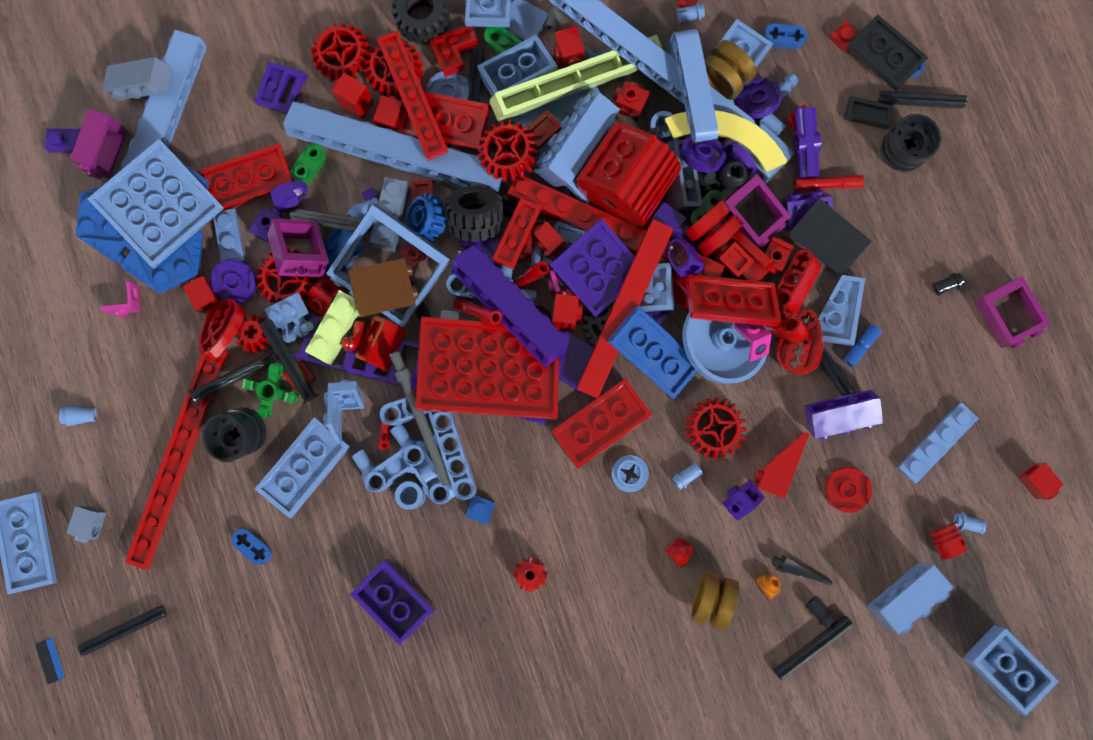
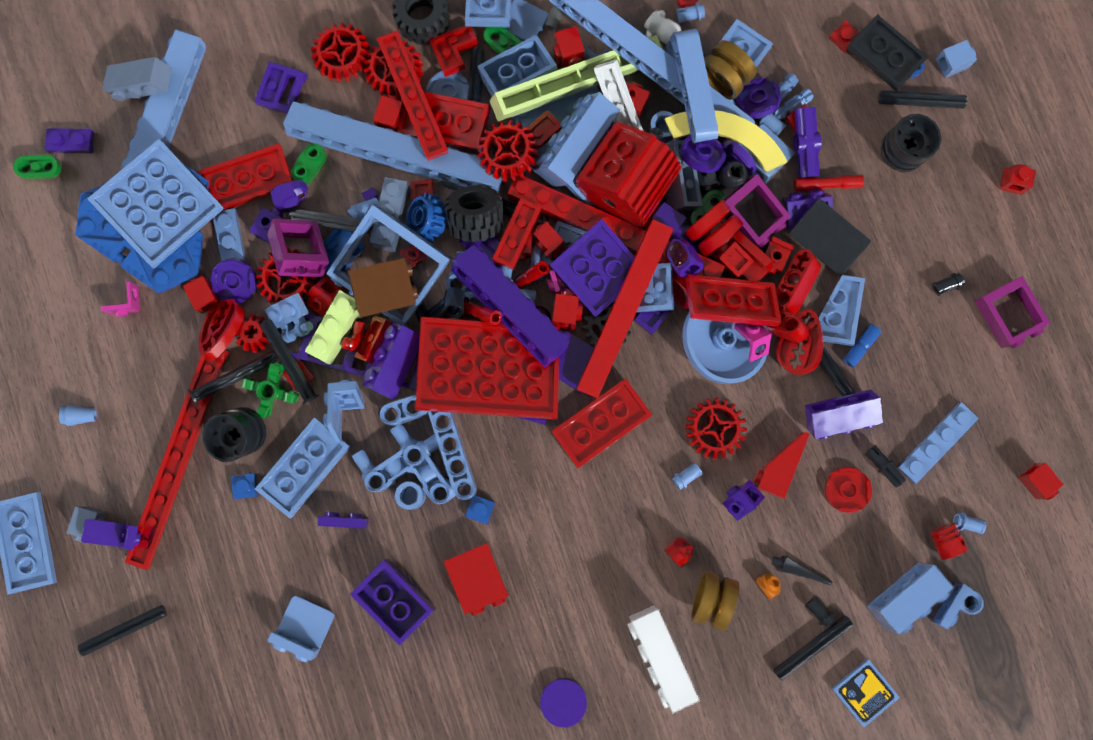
(39, 167): none -> green plate
(50, 661): black sticker -> none
(98, 144): magenta window -> none
(110, 534): none -> dark purple bracket
(244, 486): none -> blue plate
(247, 550): blue beam -> none
(302, 629): none -> medium blue bracket
(352, 96): red brick -> none
(353, 520): none -> dark purple plate
(383, 434): red arm -> none
(392, 361): none -> dark purple brick
(404, 376): dark grey bar -> none
(450, 306): none -> black piece
(476, 579): none -> red panel
(531, 564): red brick -> none
(563, 702): none -> dark purple tile
(616, 90): none -> white plate
(640, 470): medium blue gear -> none
(653, 352): blue tile -> none
(660, 26): none -> white animal
(664, 659): none -> white brick
(785, 35): blue beam -> none
(793, 103): none -> medium blue axle
(865, 693): none -> tile
(868, 112): black tile -> none
(885, 466): none -> black axle
(947, 614): none -> medium blue plate
(956, 58): none -> medium blue brick
(1010, 669): medium blue brick -> none
(1017, 175): none -> red brick

